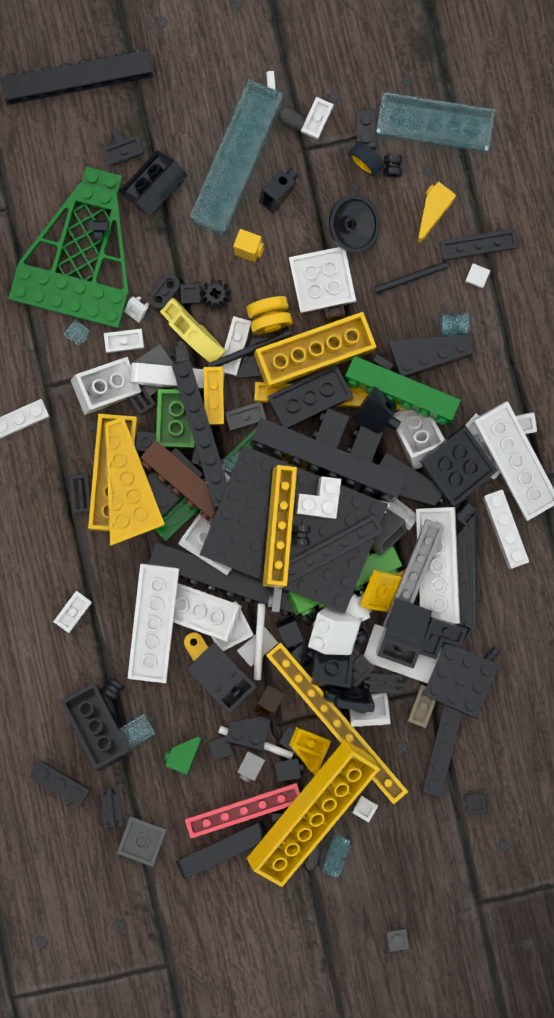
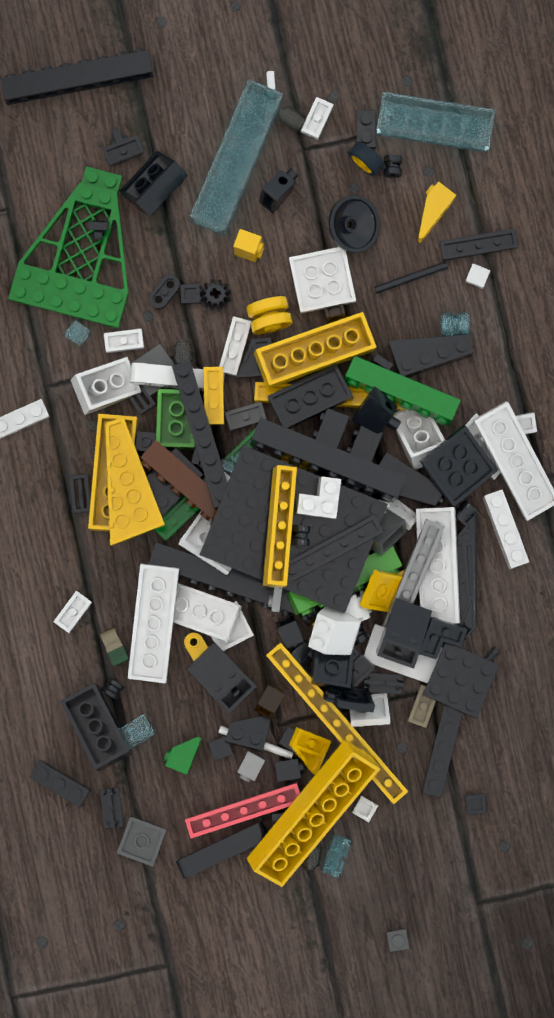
(114, 647): none -> leg
(136, 309): white tile -> none
(191, 331): light yellow slope -> none
(247, 651): white sticker -> none
(259, 641): white bar -> none
(283, 334): black piece -> none

